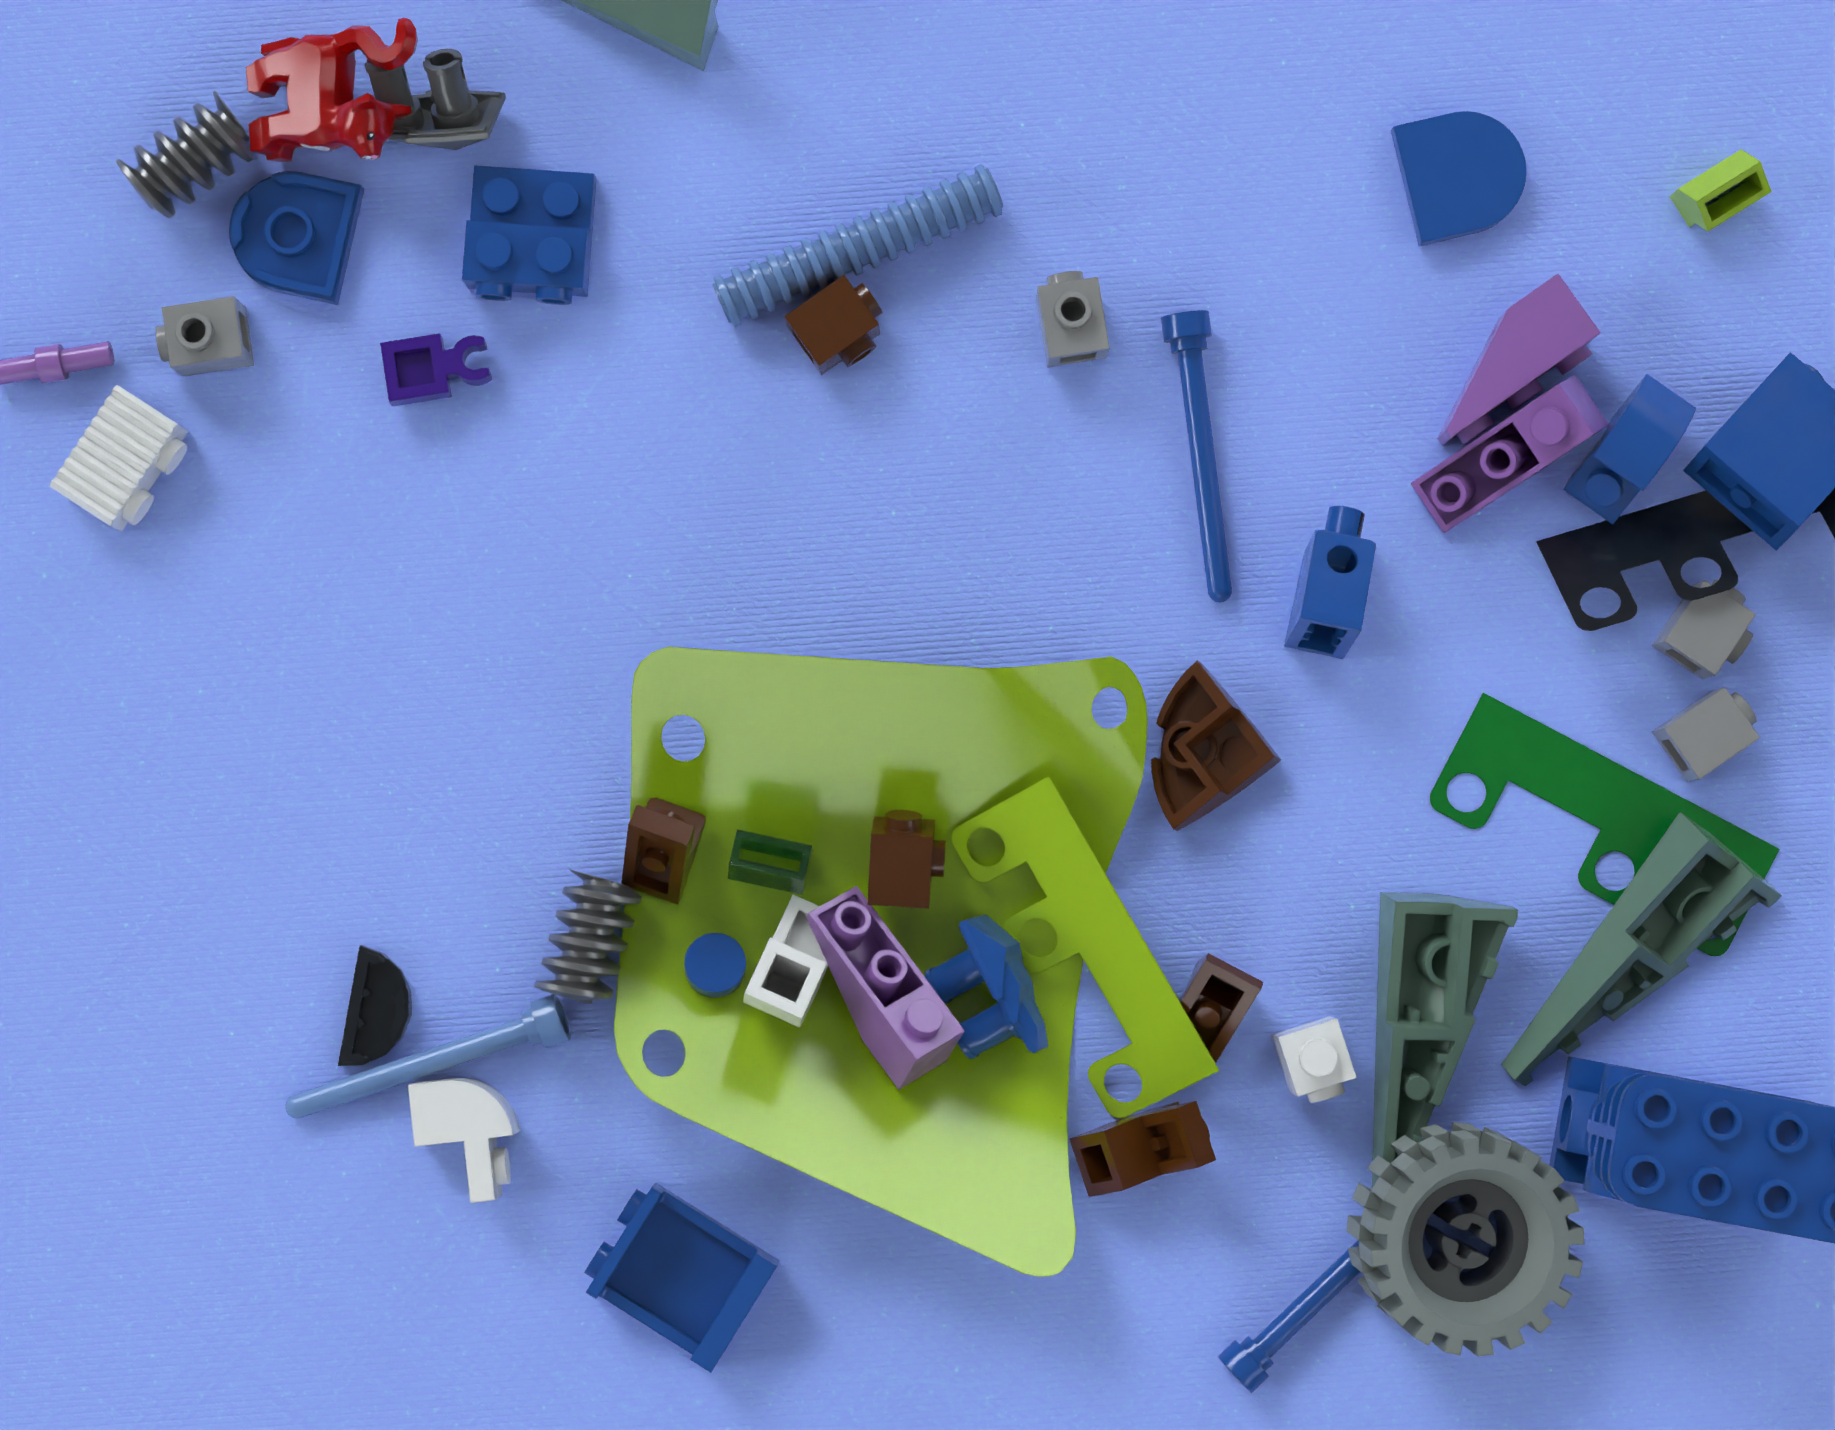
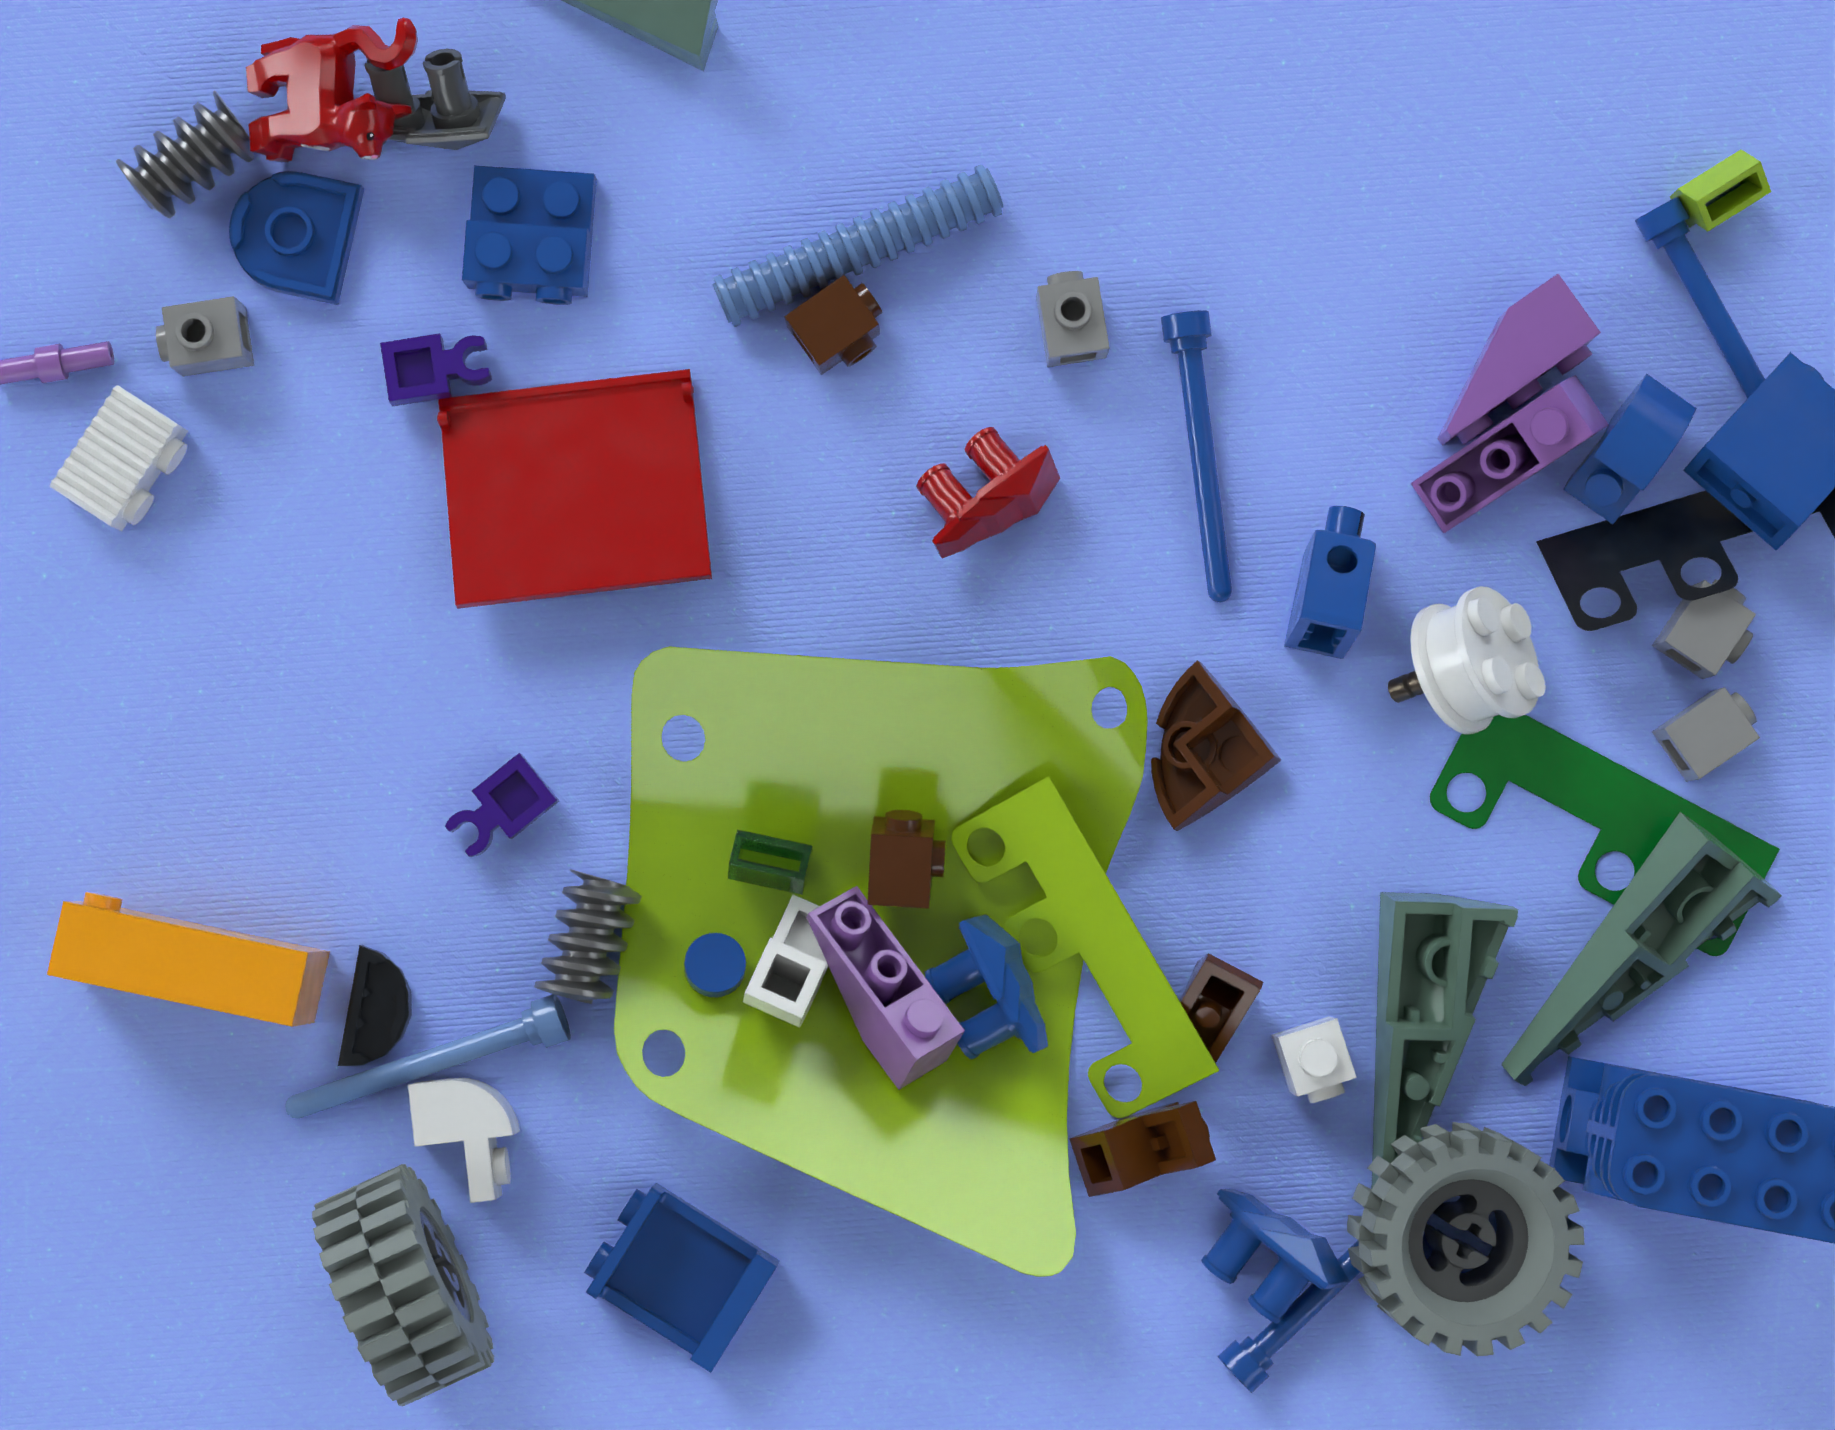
(187, 962): none -> light orange brick
(402, 1285): none -> light grey wheel
(509, 800): none -> dark purple plate
(574, 489): none -> red container
(661, 848): reddish brown slope -> none
(1013, 494): none -> red connector
(1300, 1254): none -> blue connector
(1458, 173): blue tile -> none
(1473, 661): none -> white wheel
(1667, 230): none -> blue piece

